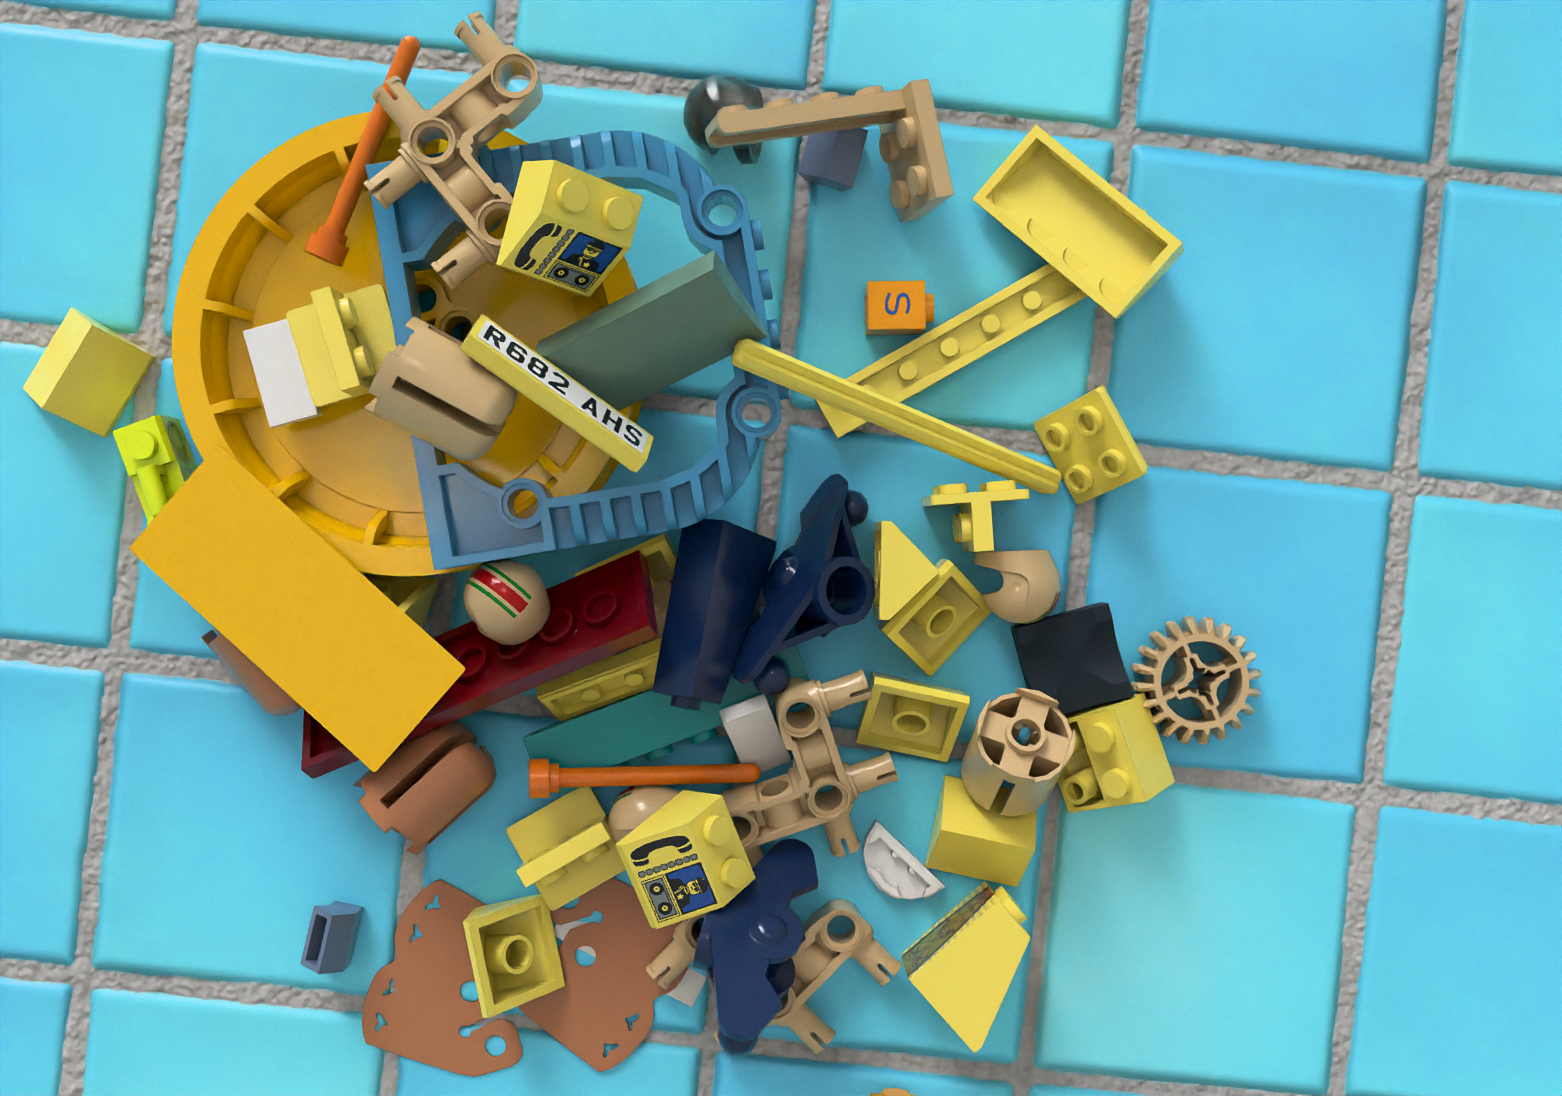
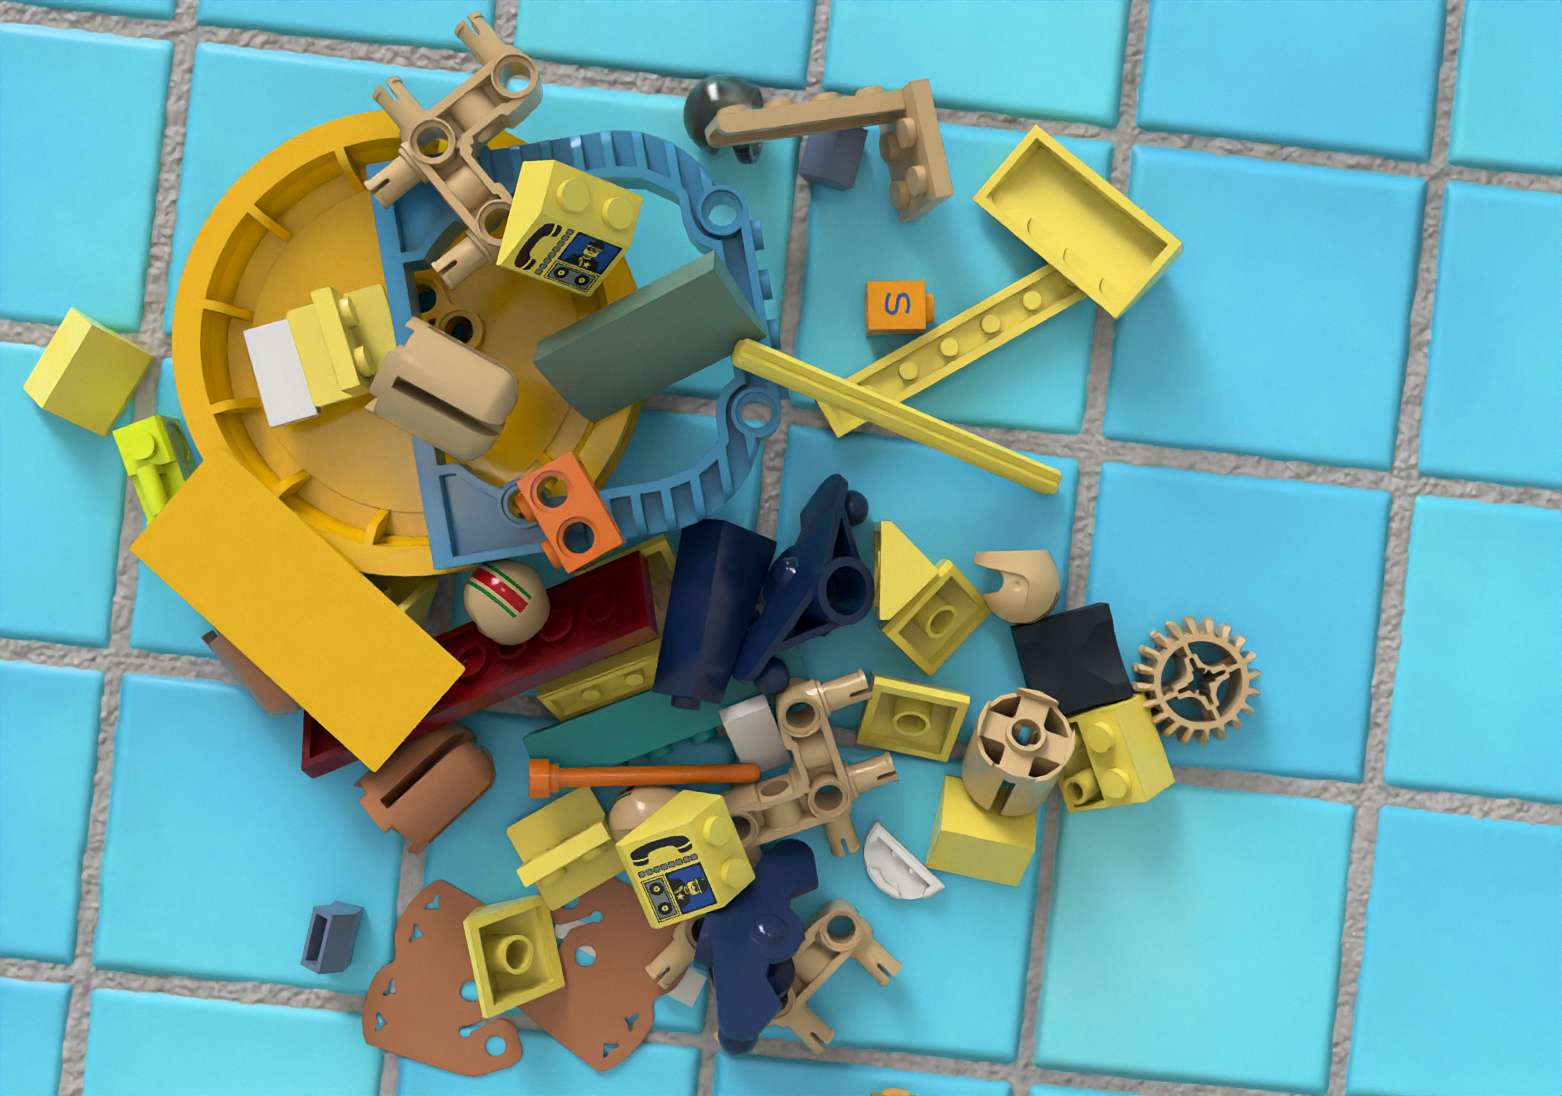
(329, 240): orange piece -> none
(557, 393): tile -> none
(582, 506): none -> orange brick
(970, 961): light yellow slope -> none
(974, 522): light yellow bracket -> none
(1091, 446): light yellow bracket -> none

